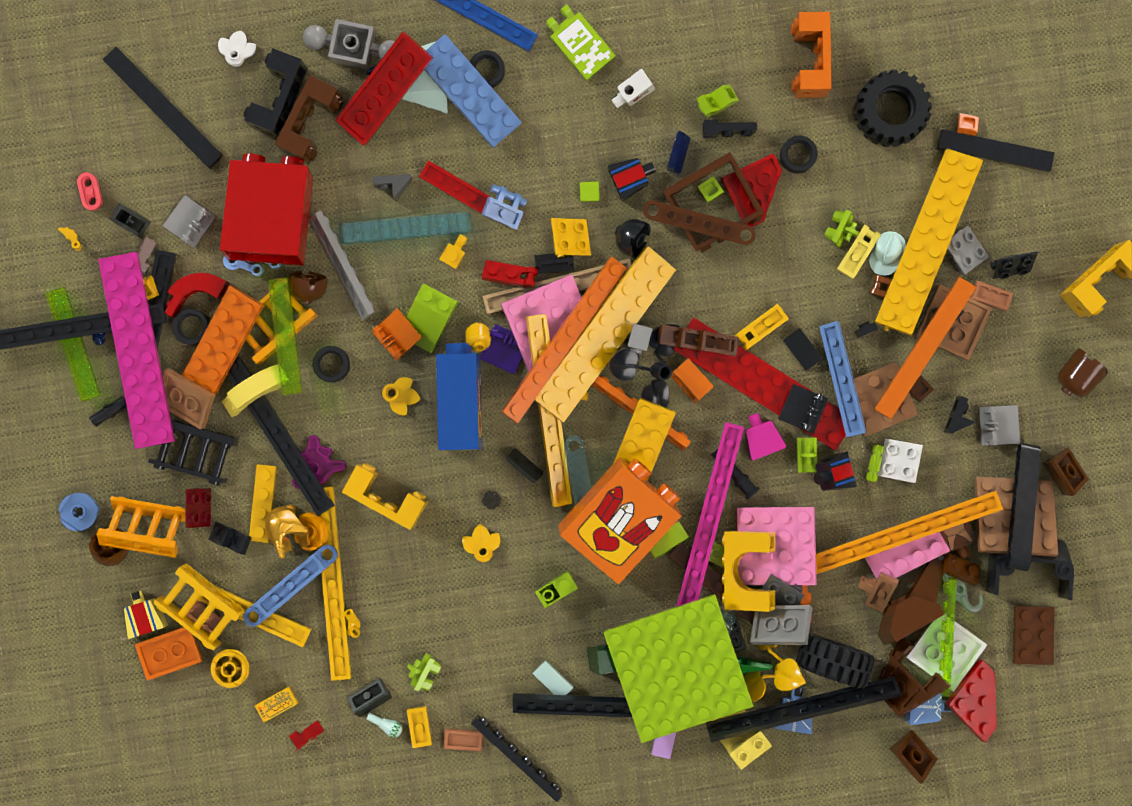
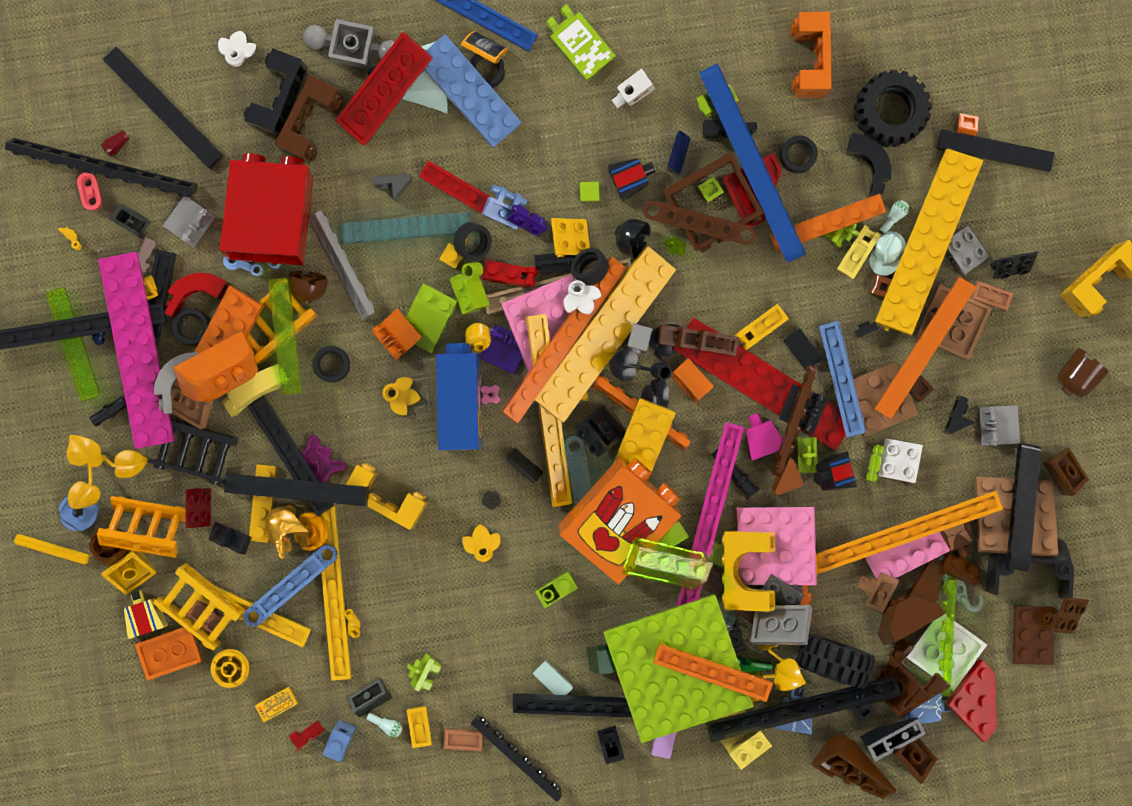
(51, 549): none -> yellow axle
(84, 451): none -> yellow plant
(94, 166): none -> black plate
(114, 143): none -> dark red cone
(129, 572): none -> yellow slope
(165, 381): none -> light grey arch
(217, 369): none -> orange hips
(296, 489): none -> black tile
(339, 741): none -> medium blue torso
(461, 235): none -> black tyre
(469, 288): none -> lime hinge
(484, 46): none -> slope
(486, 398): none -> bright pink plate
(532, 223): none -> dark purple hinge
(581, 300): none -> white plate
(583, 259): none -> black tyre
(600, 431): none -> black plate
(611, 745): none -> black slope
(667, 564): none -> clear neon green slope
(675, 246): none -> clear neon green plant
(712, 672): none -> orange plate
(752, 163): none -> blue beam
(788, 480): none -> dark orange slope
(797, 413): none -> reddish brown plate
(837, 219): none -> orange plate
(846, 760): none -> reddish brown wedge
(863, 712): none -> black tile
(875, 156): none -> black arch
(891, 737): none -> black slope
(898, 211): none -> light aqua piece
(1068, 615): none -> reddish brown hinge

